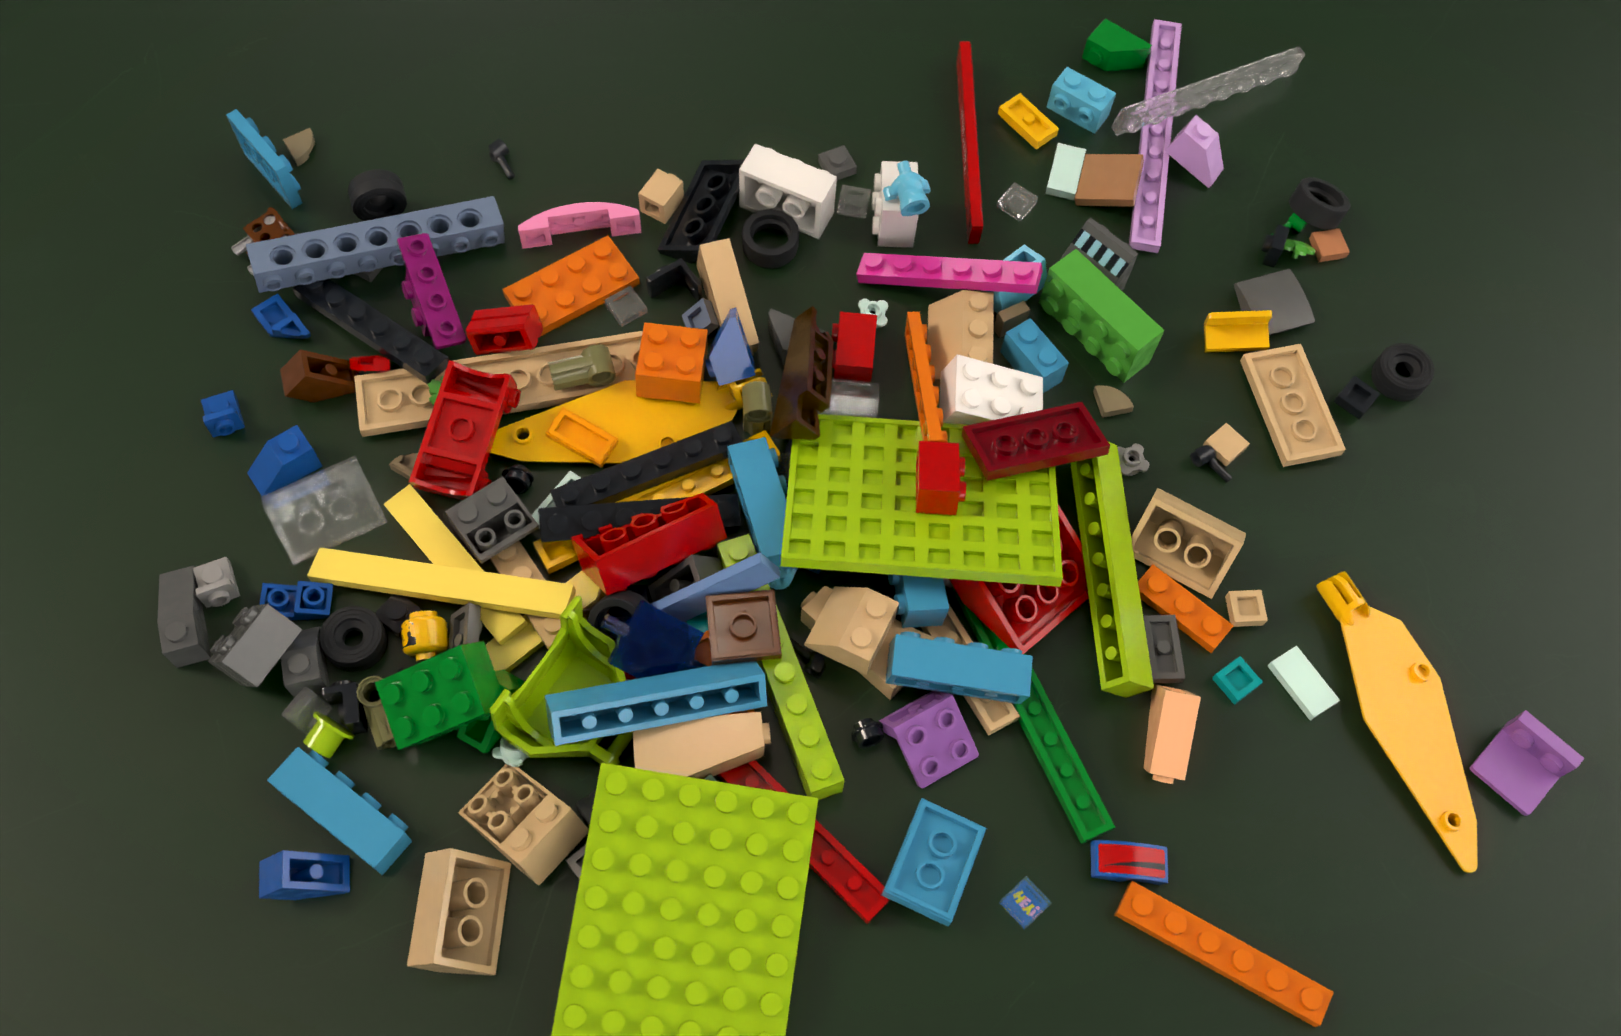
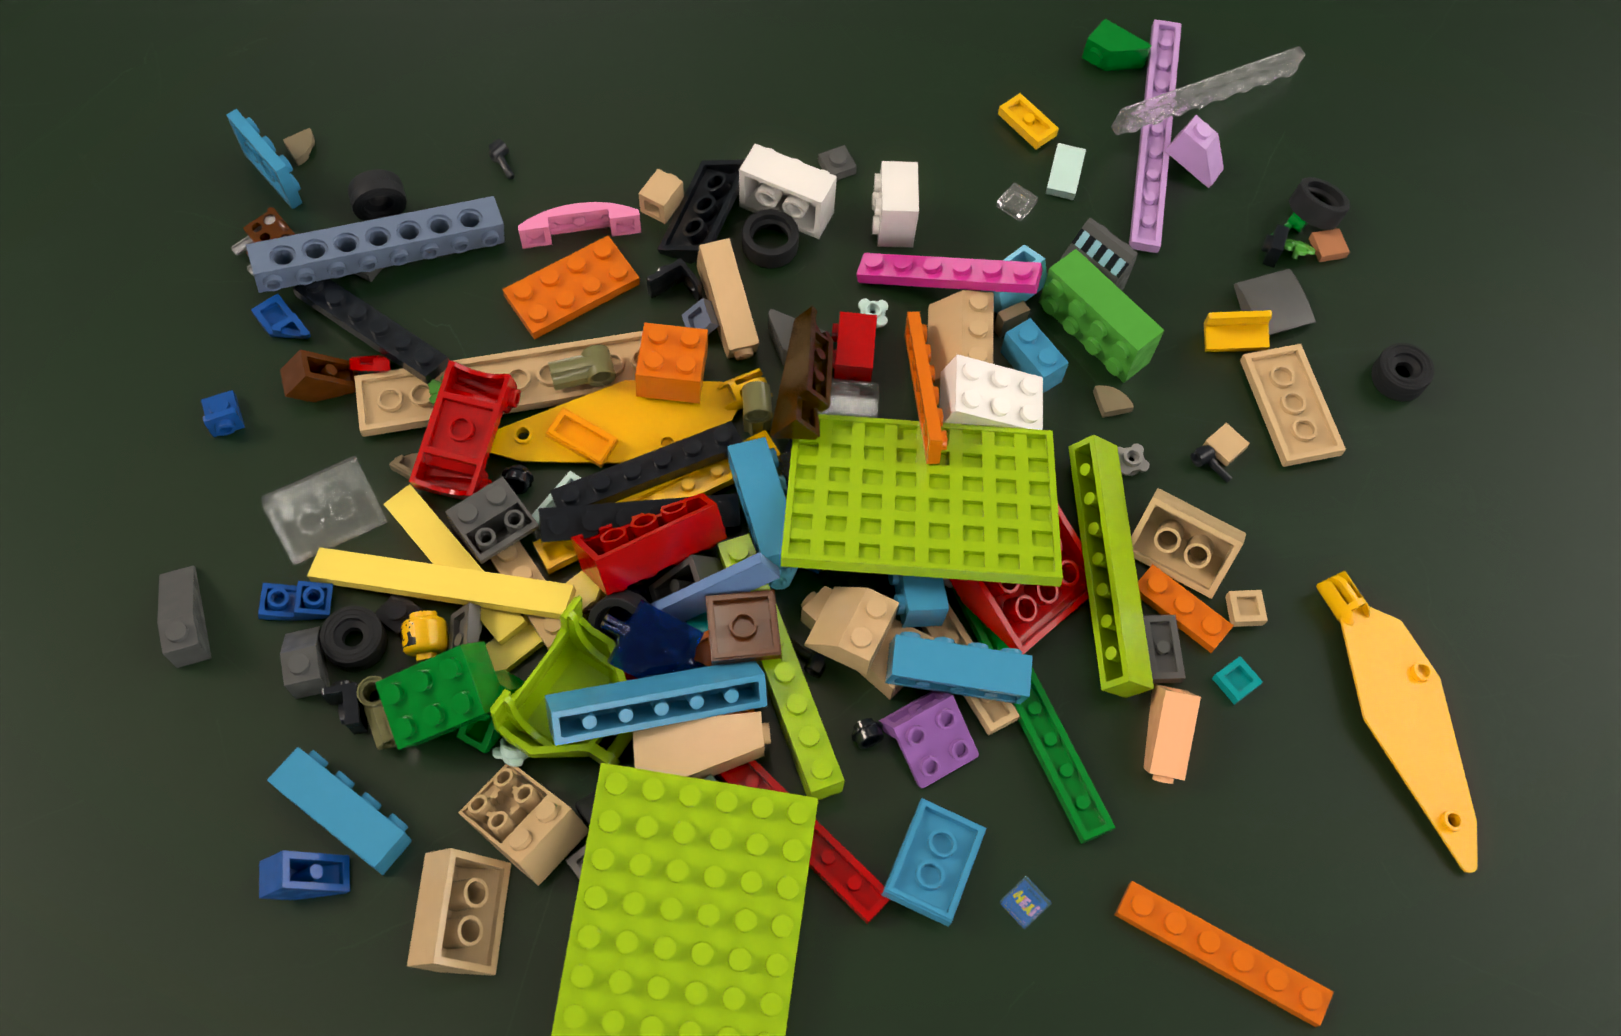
(216, 583): light grey bracket -> none
(254, 644): brick -> none
(283, 461): blue slope -> none
(302, 708): clear tile -> none
(326, 735): lime piece -> none
(429, 292): magenta bracket -> none
(504, 329): red brick -> none
(625, 306): clear tile -> none
(730, 352): slope -> none
(853, 201): clear tile -> none
(910, 189): medium azure piece -> none
(939, 478): red brick -> none
(969, 141): red tile -> none
(1035, 440): dark red plate -> none
(1080, 100): medium azure brick -> none
(1109, 180): medium nougat tile -> none
(1129, 861): slope -> none
(1303, 683): light aqua tile -> none
(1356, 397): black plate -> none
(1525, 762): medium lavender bracket -> none

